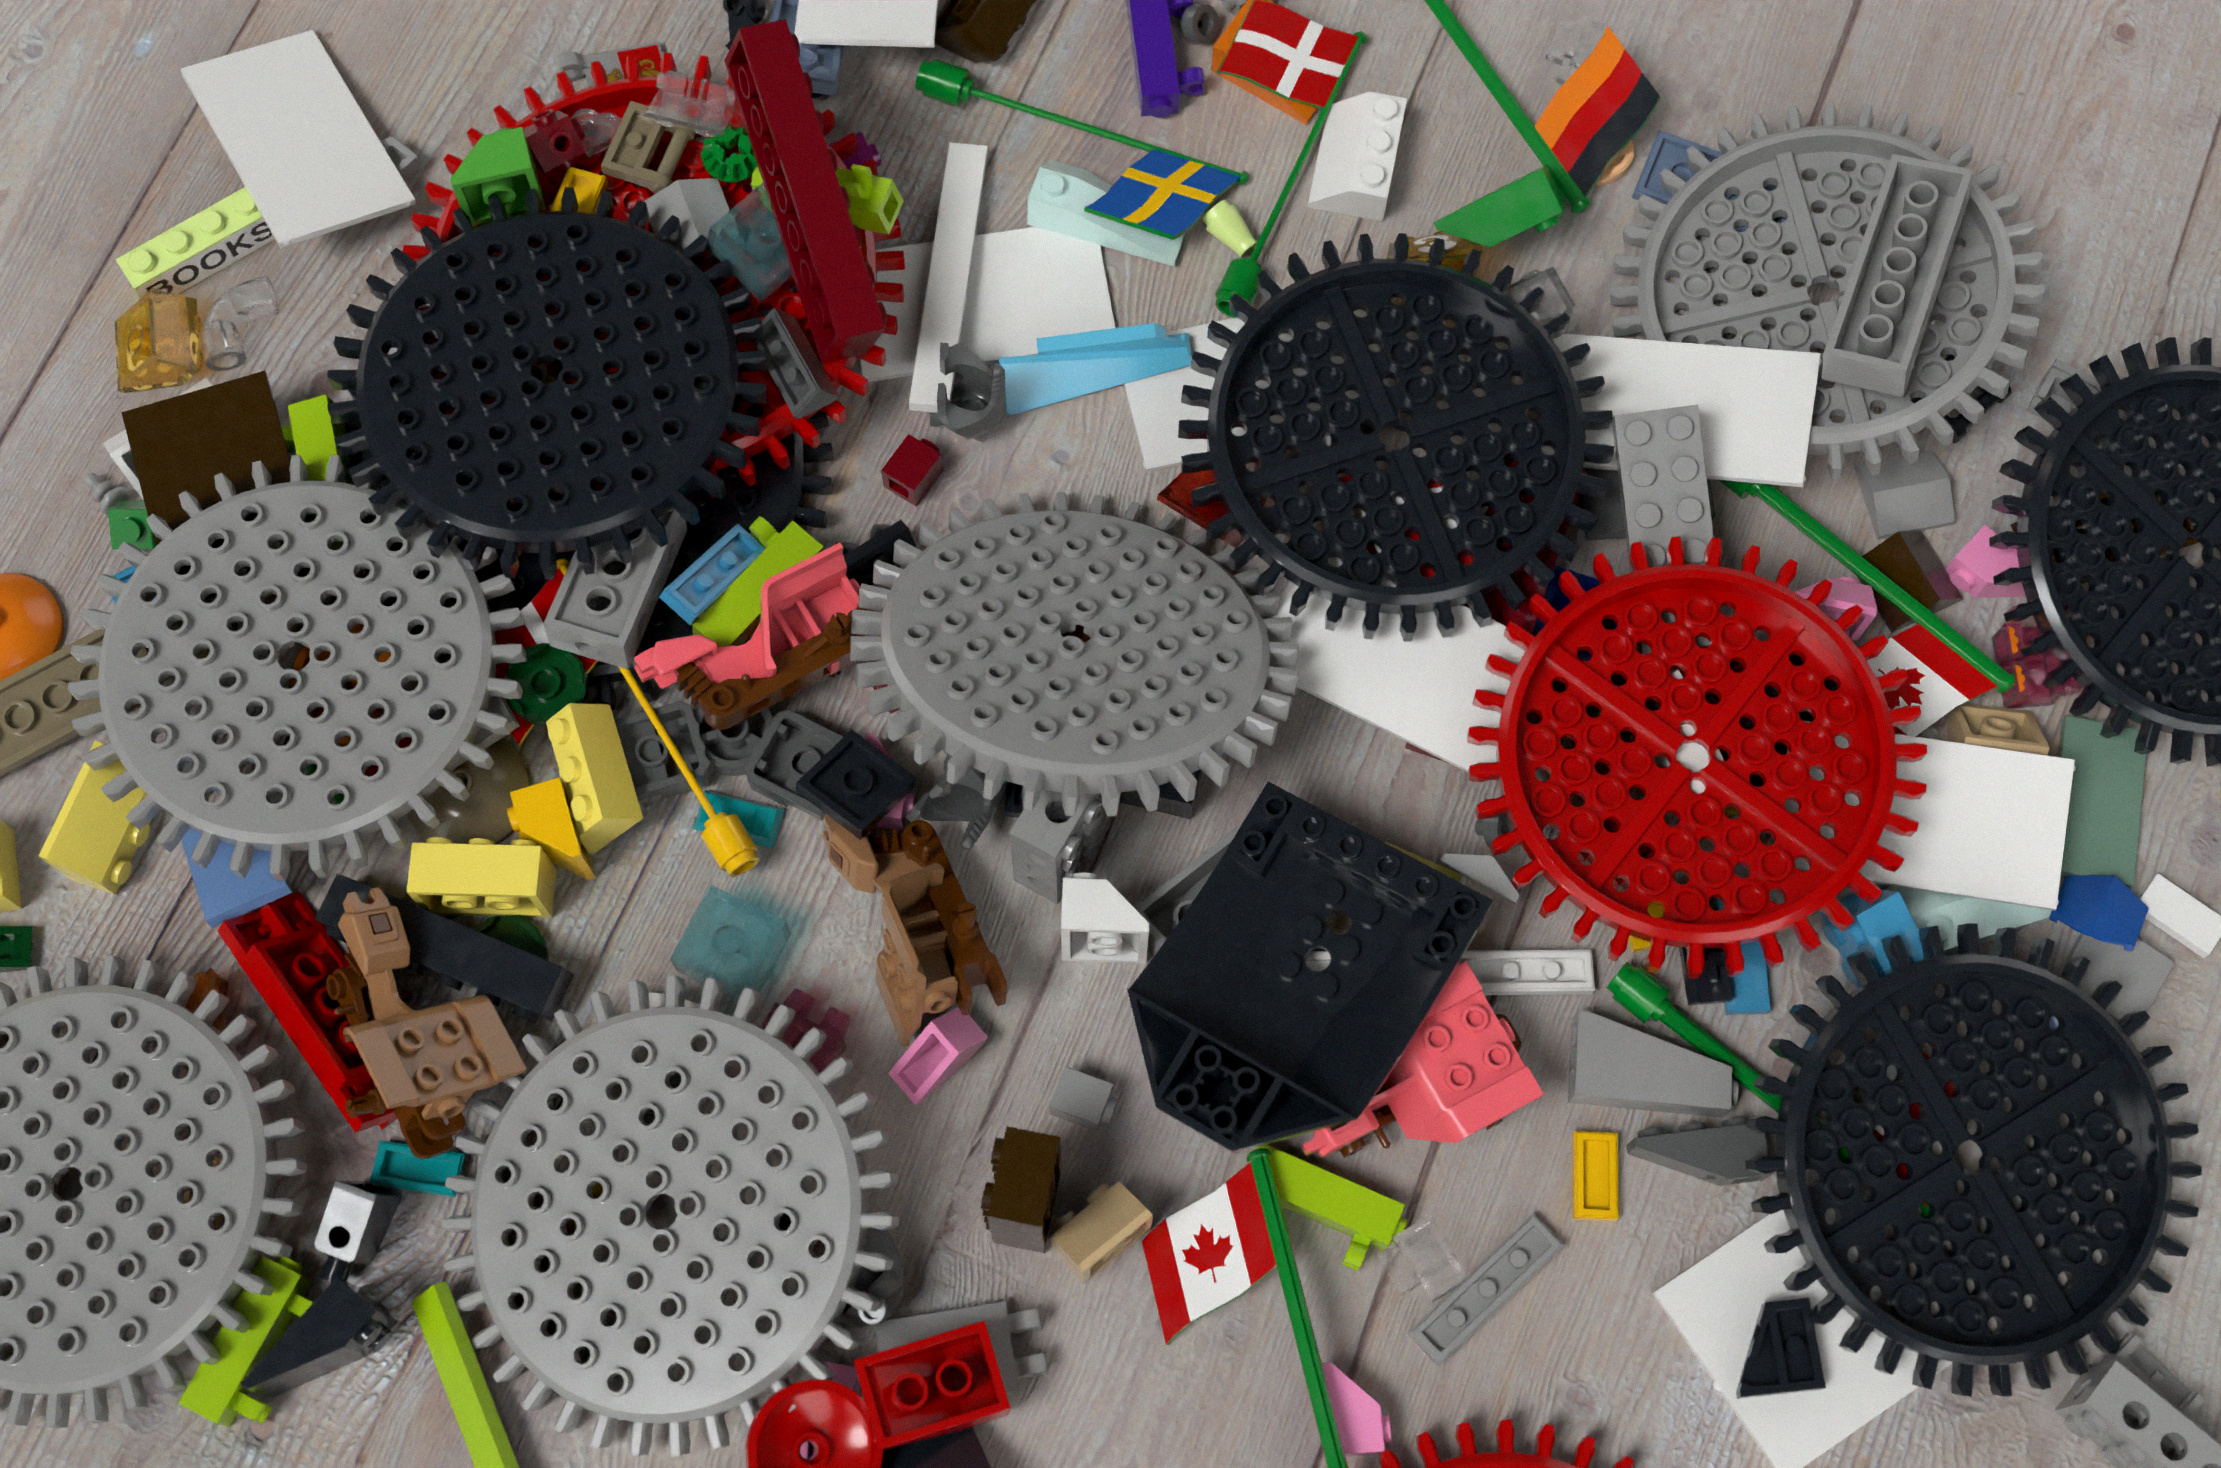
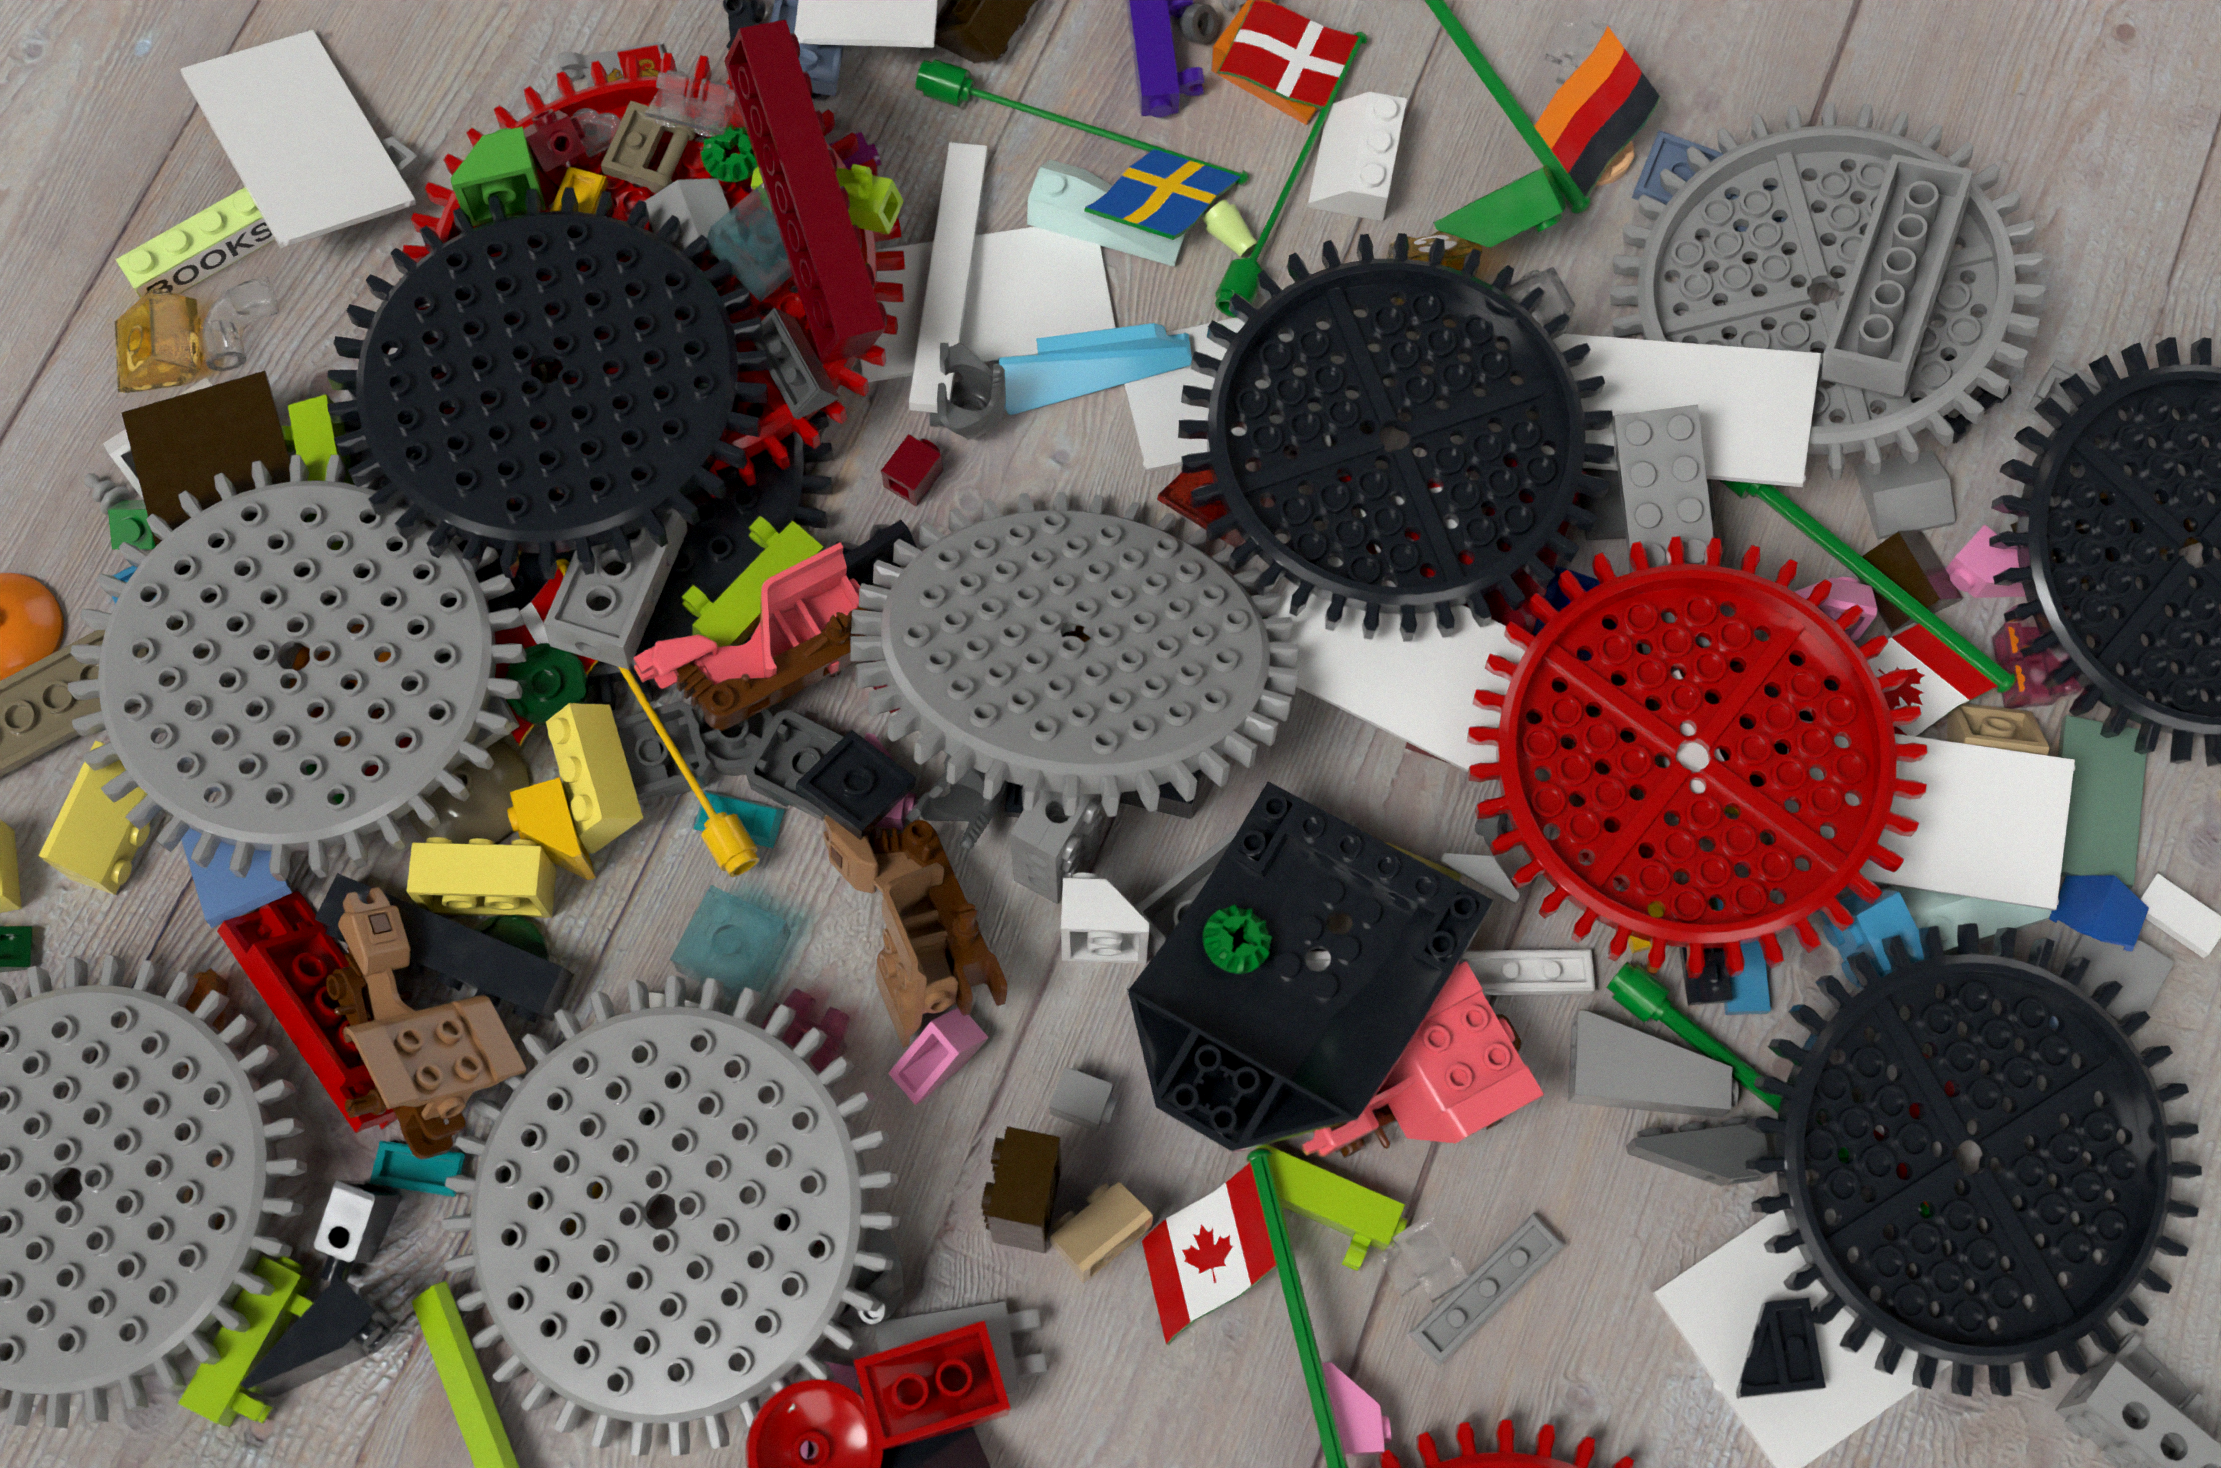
(711, 574): dark azure tile -> none
(1219, 943): none -> green gear
(1595, 1176): yellow tile -> none

